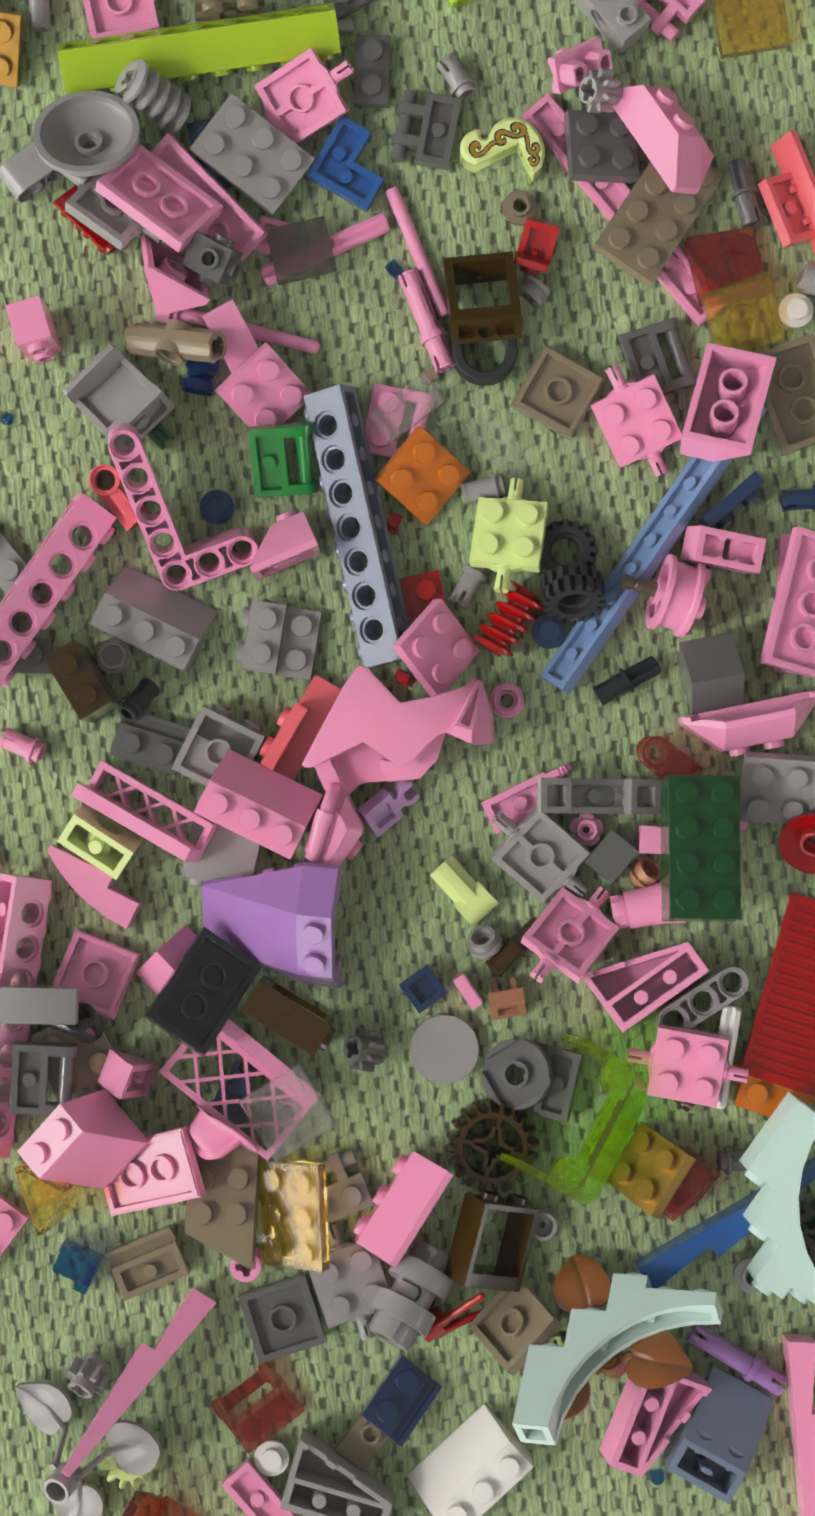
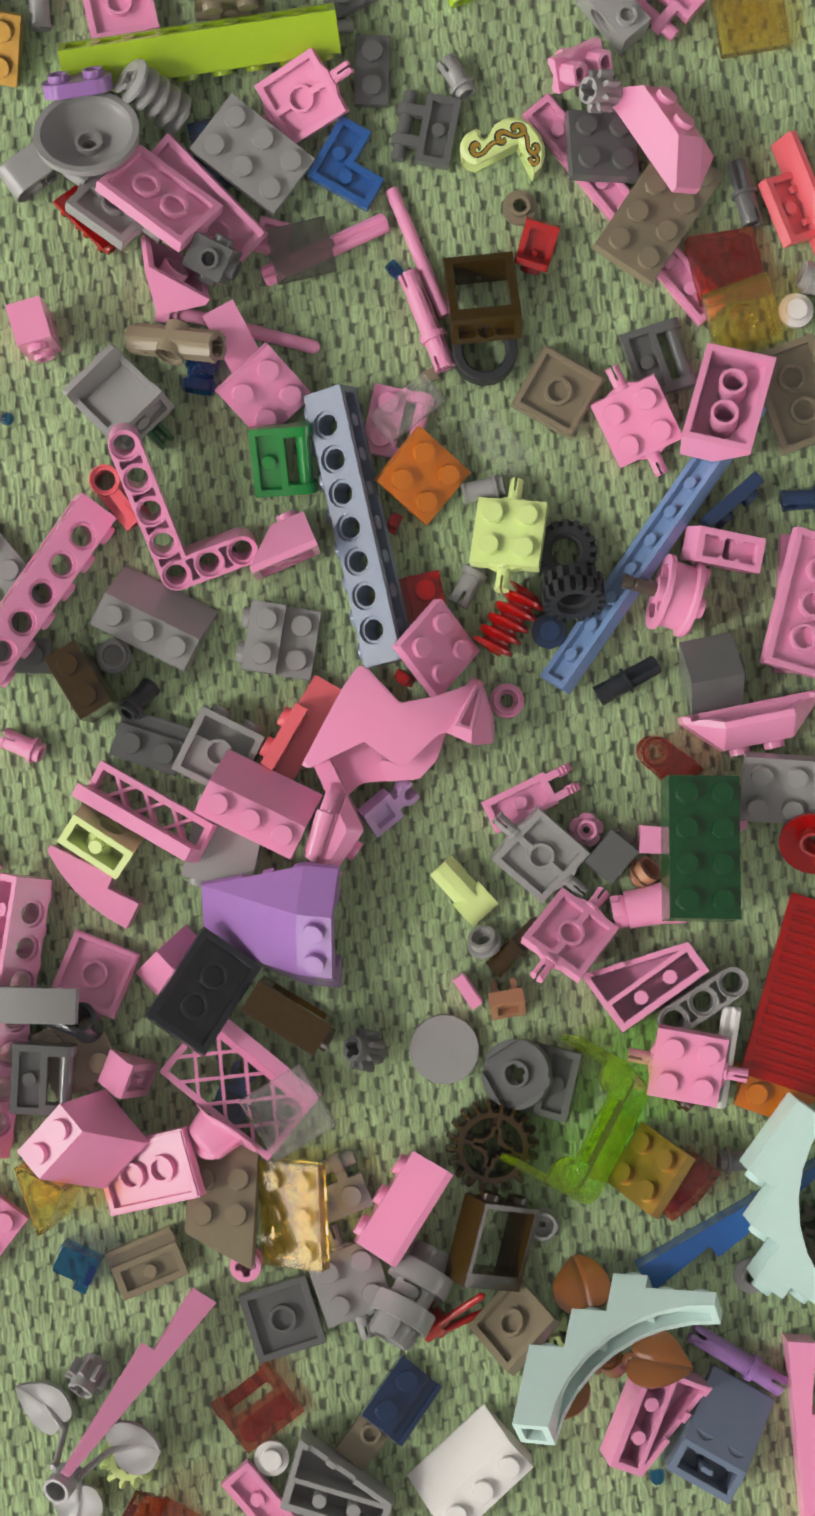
(89, 82): none -> medium lavender plate
(217, 507): plate -> none
(423, 988): dark blue plate -> none
(533, 291): light grey bush -> none
(598, 796): light grey slope -> none

